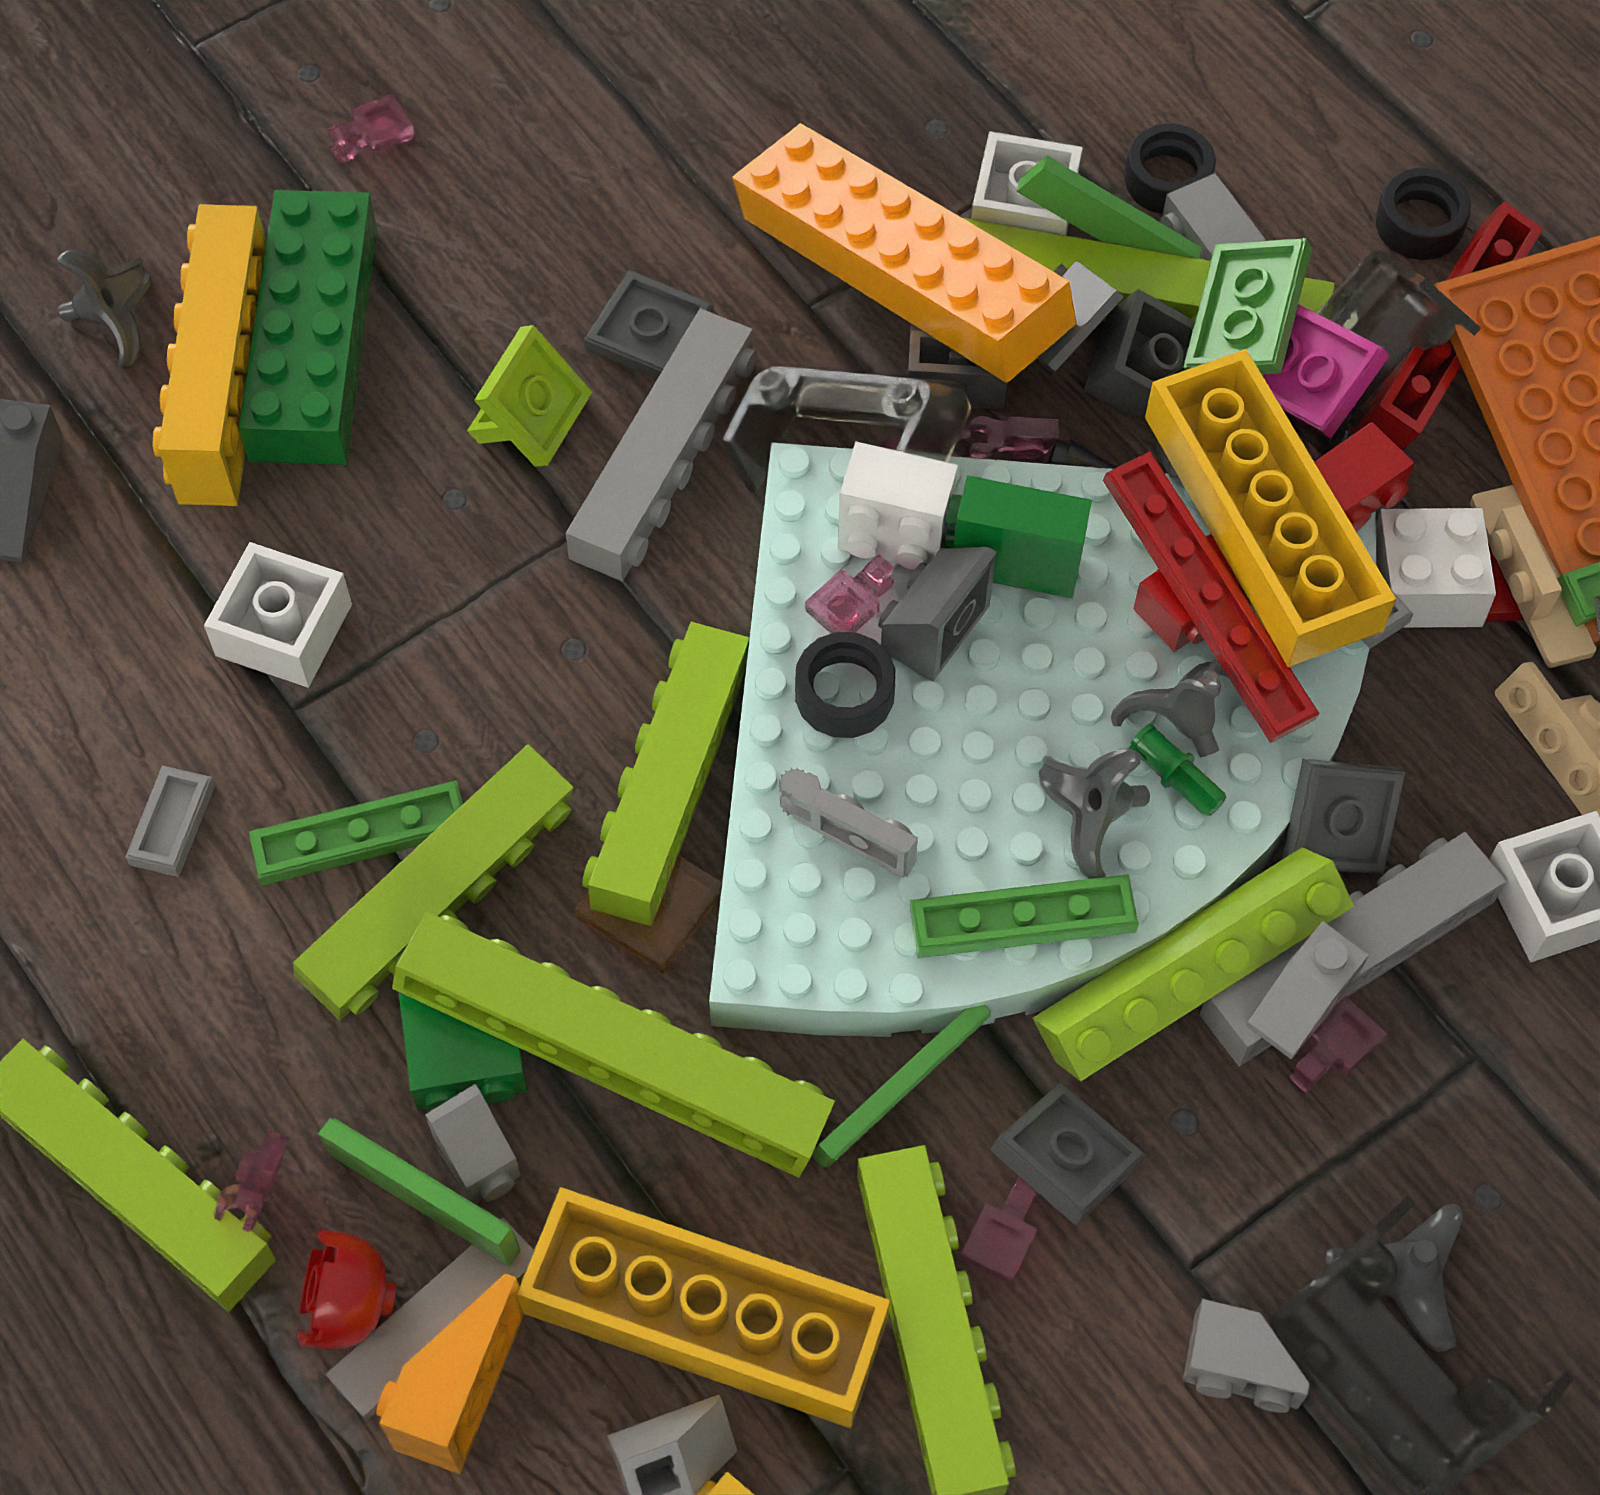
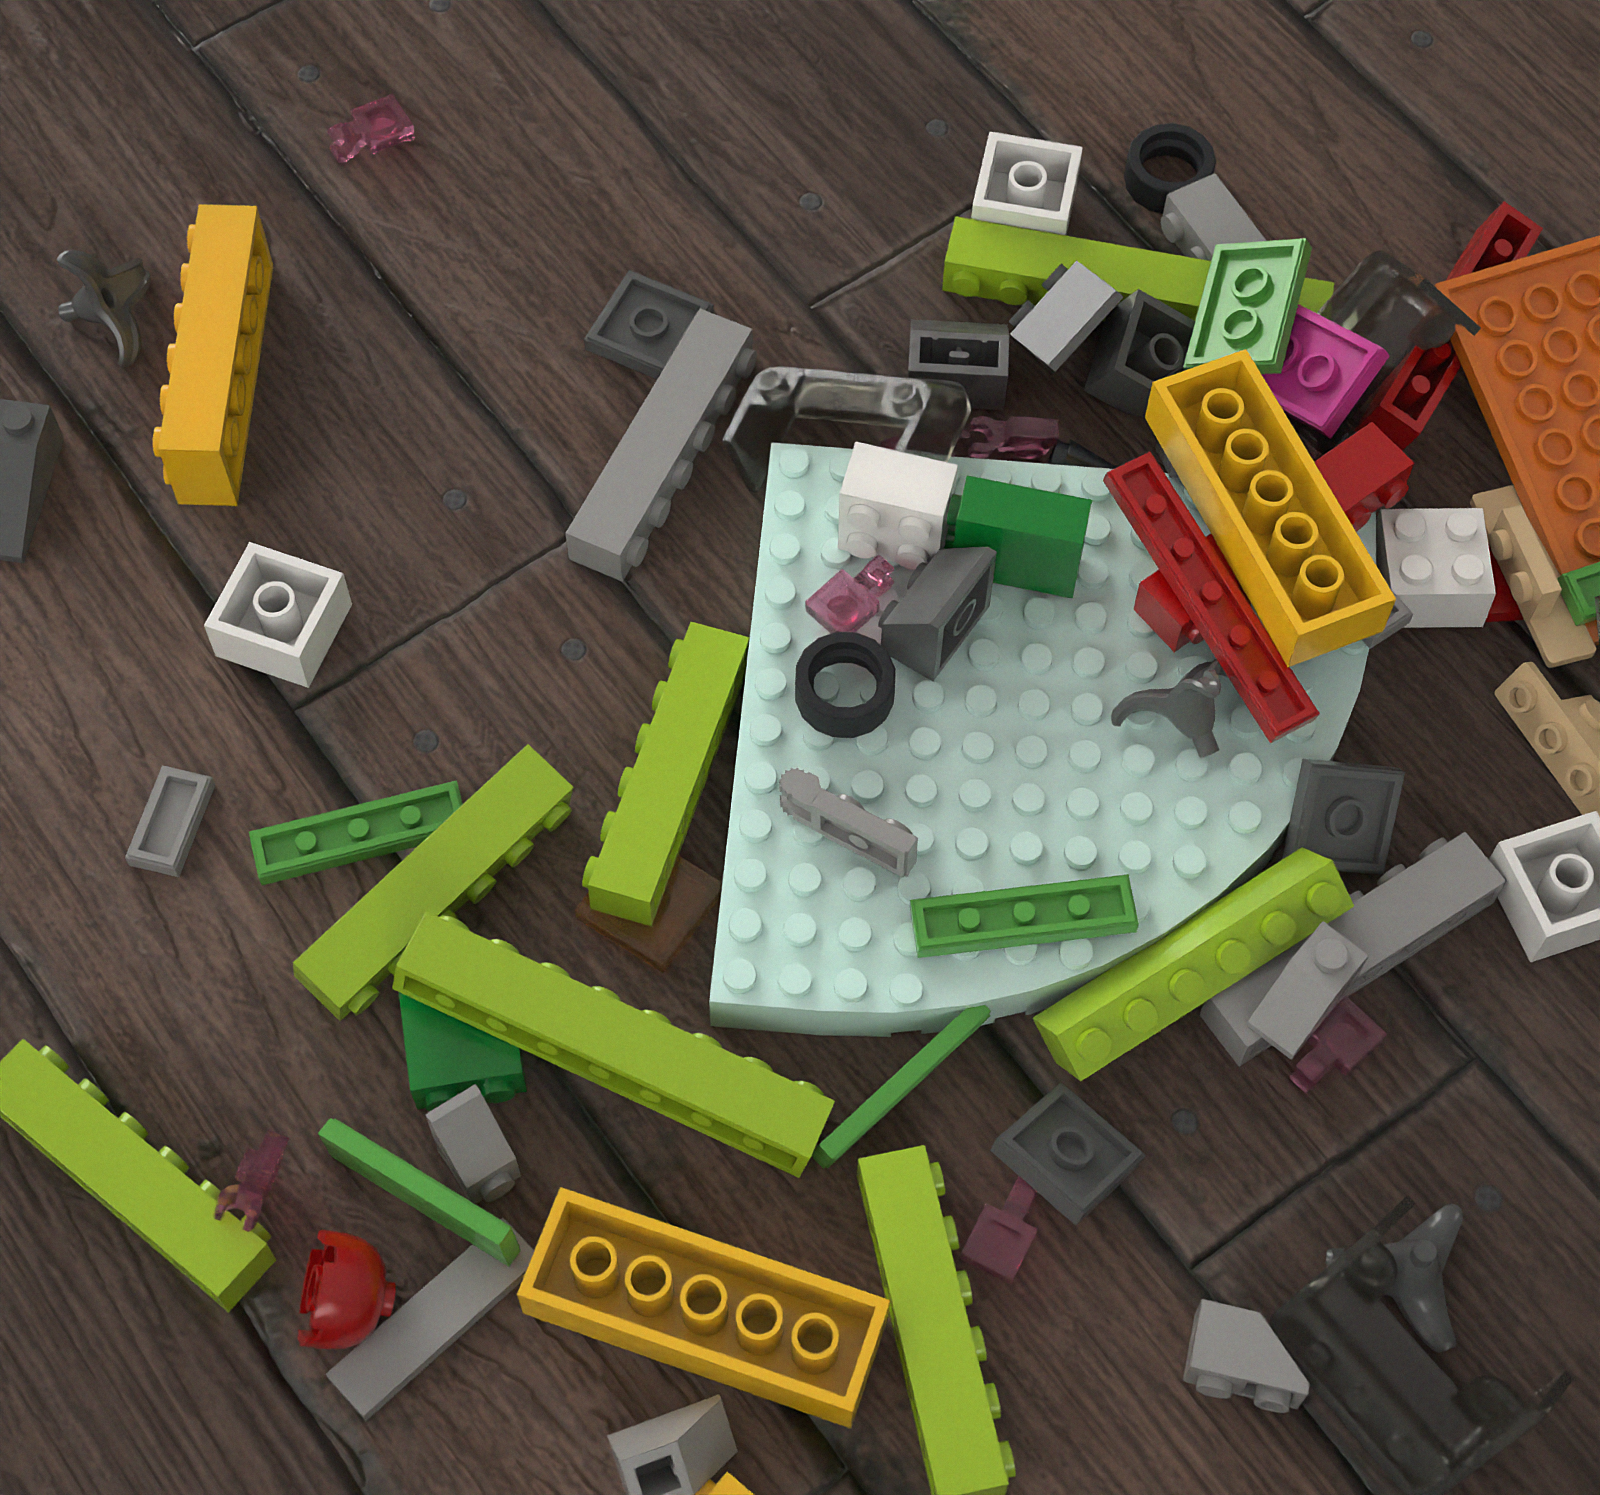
(309, 328): green brick -> none
(449, 1382): light orange slope -> none
(529, 398): lime bracket -> none
(906, 252): light orange brick -> none
(1094, 800): dark grey piece -> none
(1099, 211): bright green tile -> none
(1177, 770): green axle -> none
(1428, 186): black tyre -> none

